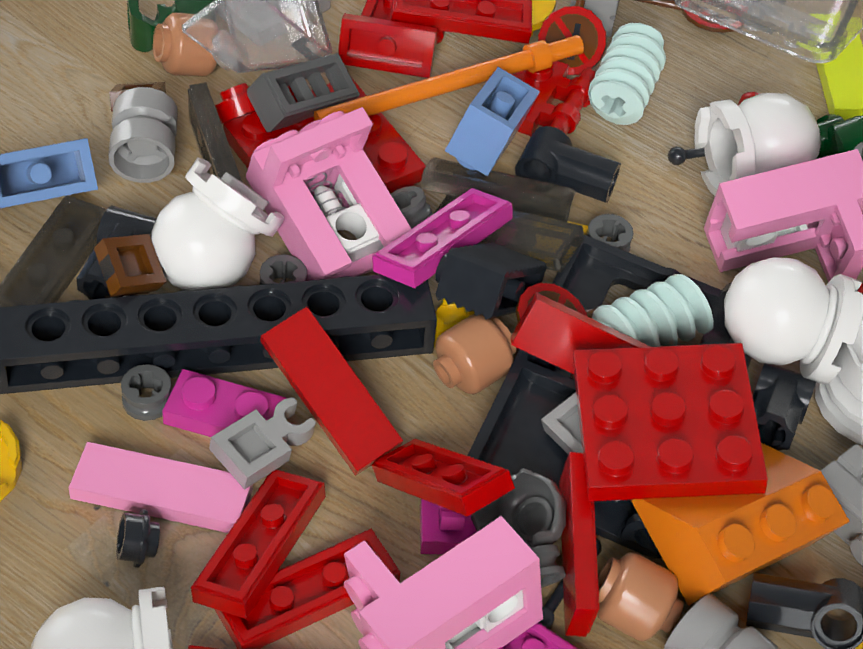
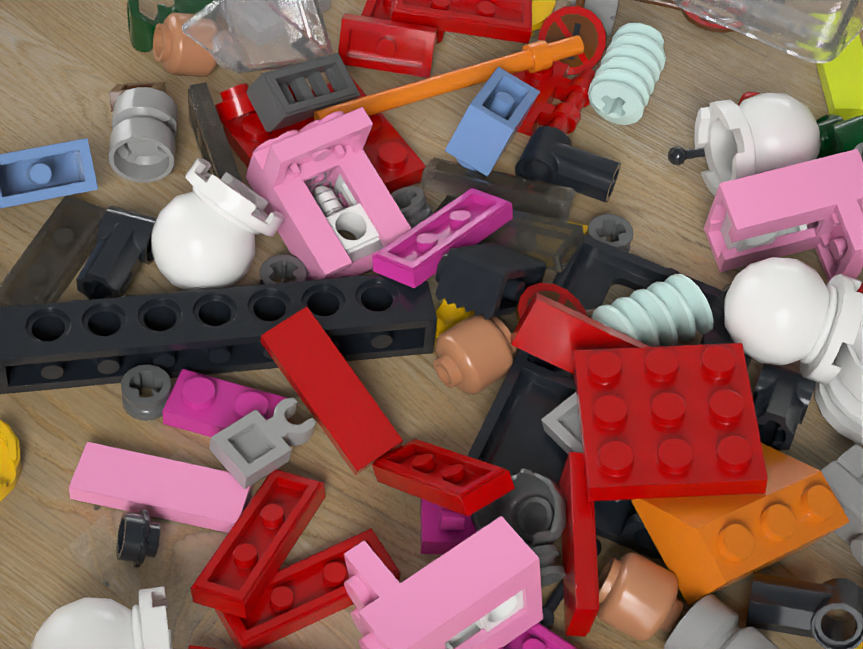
(130, 265): reddish brown plate -> none

